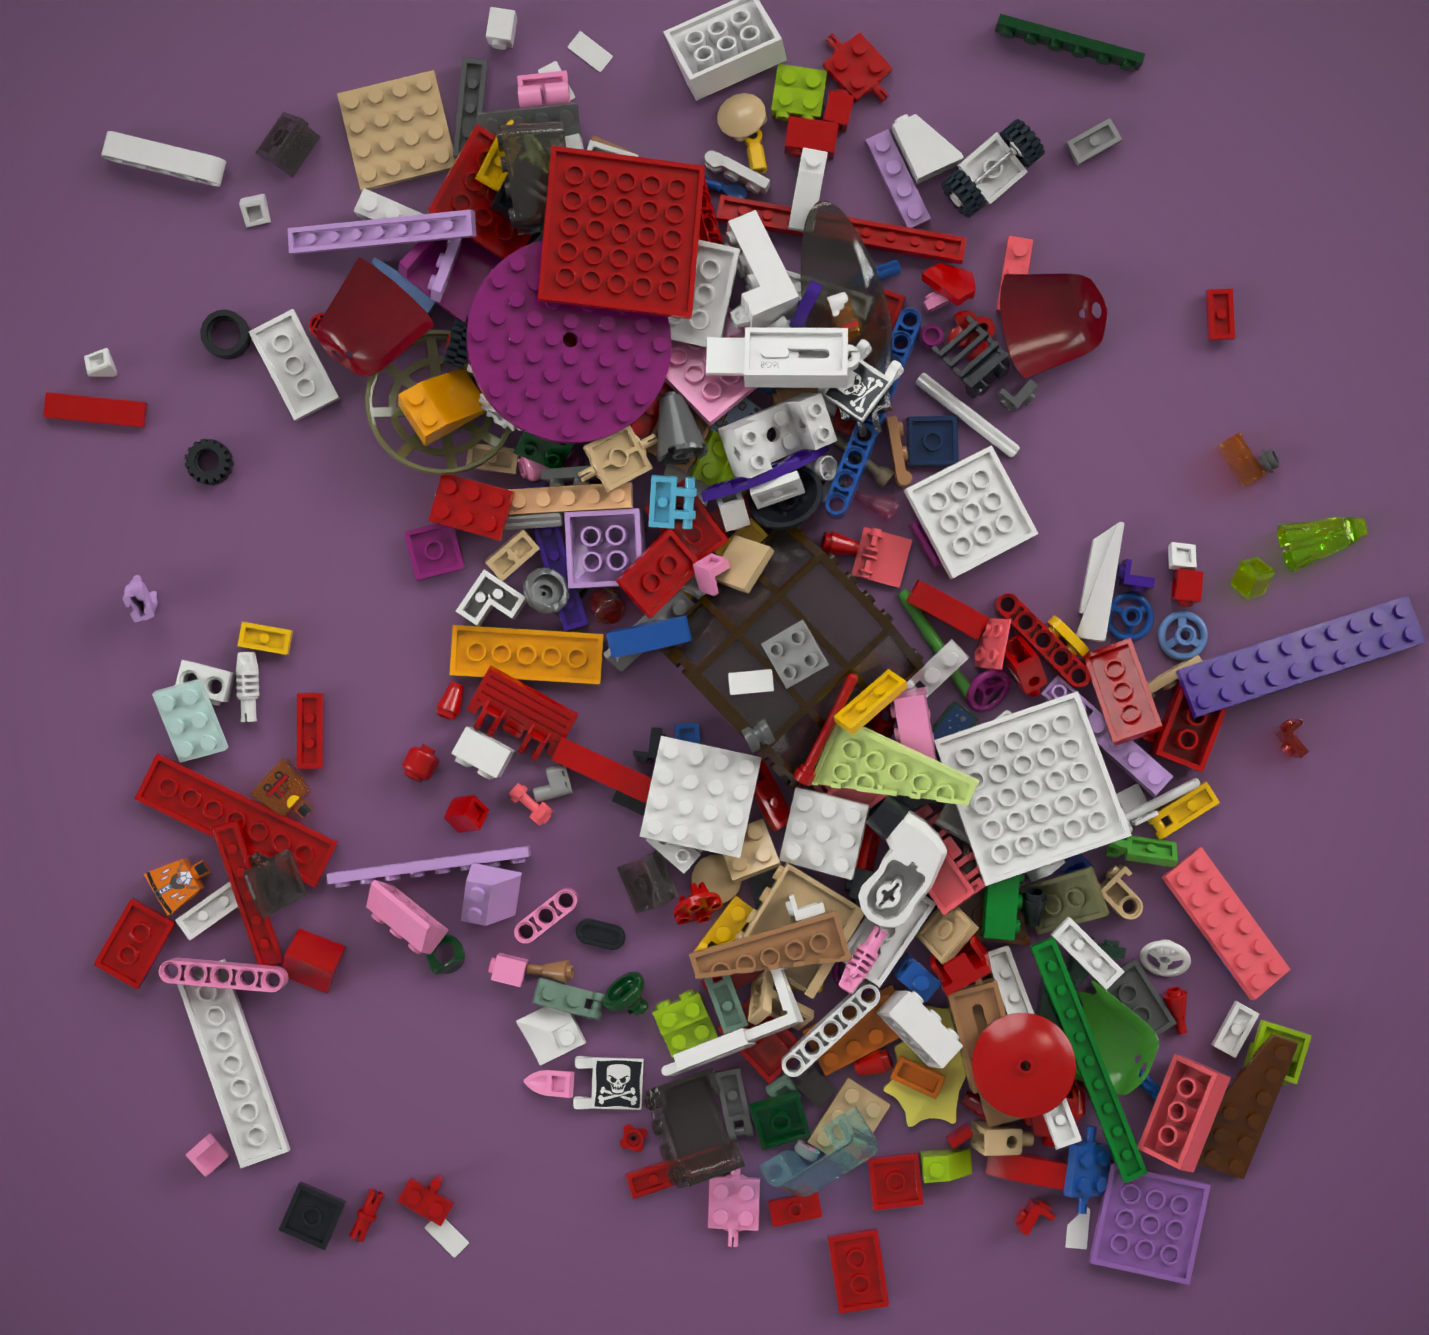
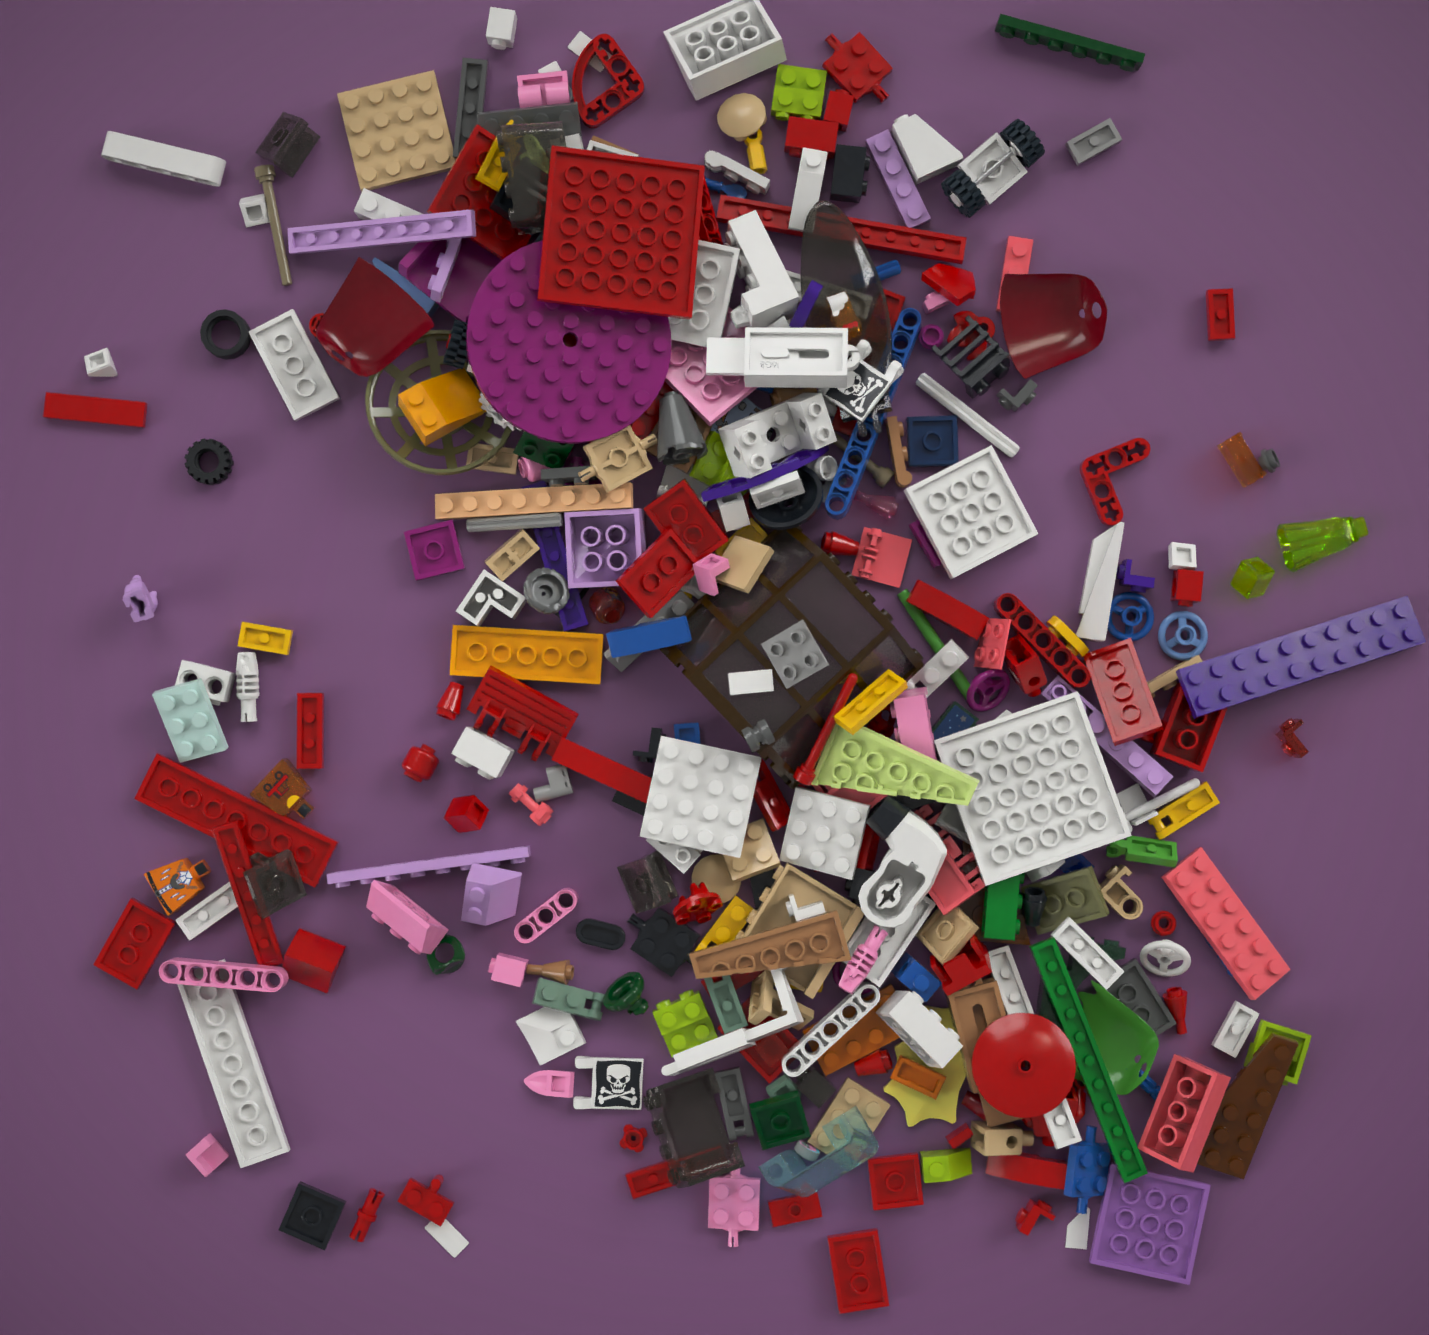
(266, 175): none -> dark tan piece
(471, 506): red plate -> none
(620, 89): none -> red beam
(663, 502): medium azure plate -> none
(663, 941): none -> black plate
(848, 173): none -> black brick
(1102, 477): none -> red beam
(1169, 928): none -> red plate

